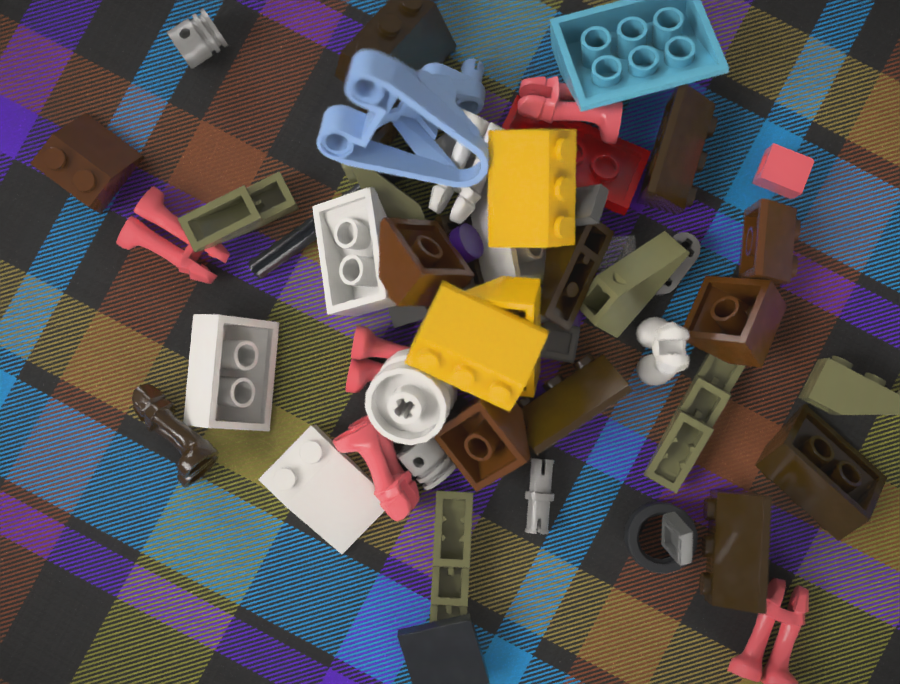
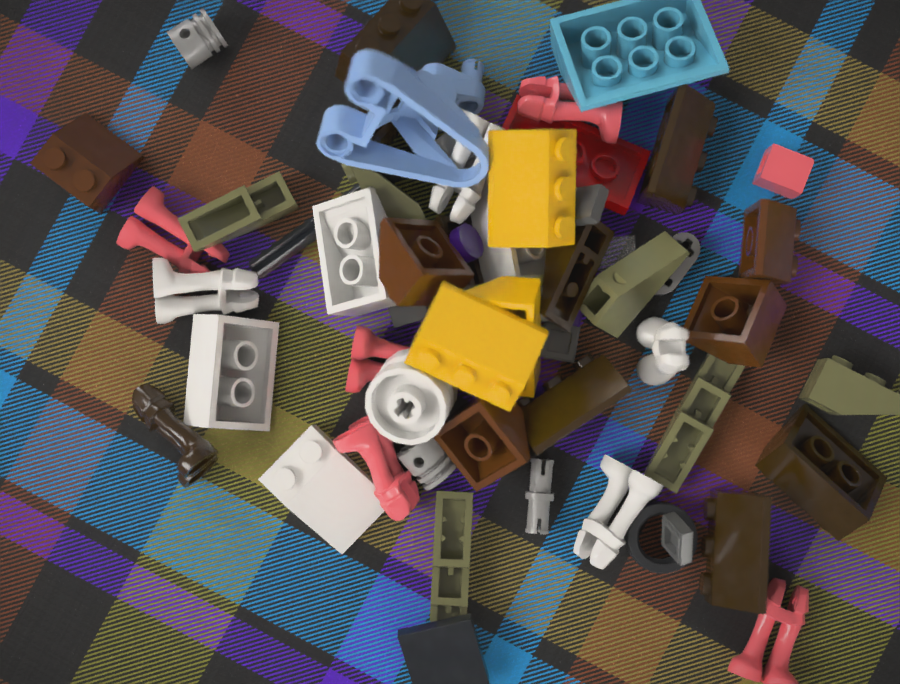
(231, 287): none -> white piece
(603, 541): none -> white piece

